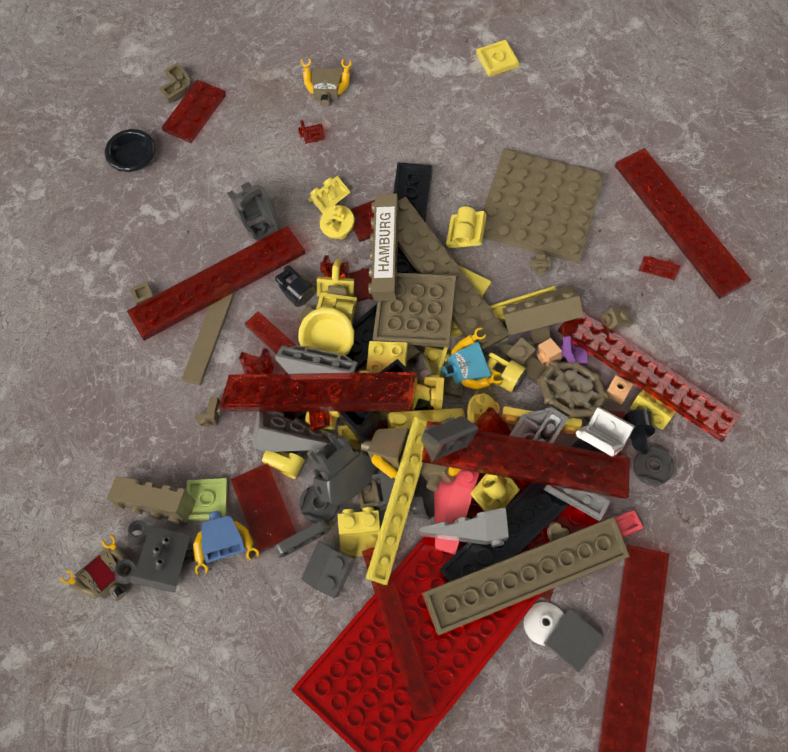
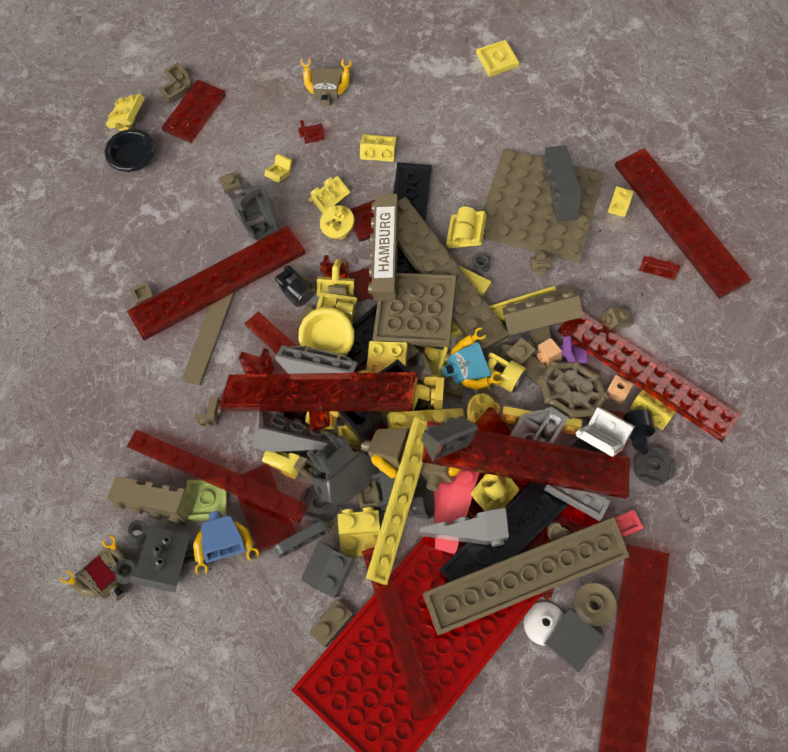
(124, 112): none -> light yellow plate
(218, 476): none -> clear red plate
(229, 182): none -> dark tan plate
(280, 169): none -> light yellow bracket
(305, 467): none -> dark tan piece
(331, 623): none -> dark tan plate
(377, 147): none -> light yellow bracket
(481, 258): none -> dark grey plate
(562, 183): none -> dark grey wedge
(601, 597): none -> dark tan dish
(620, 201): none -> light yellow brick

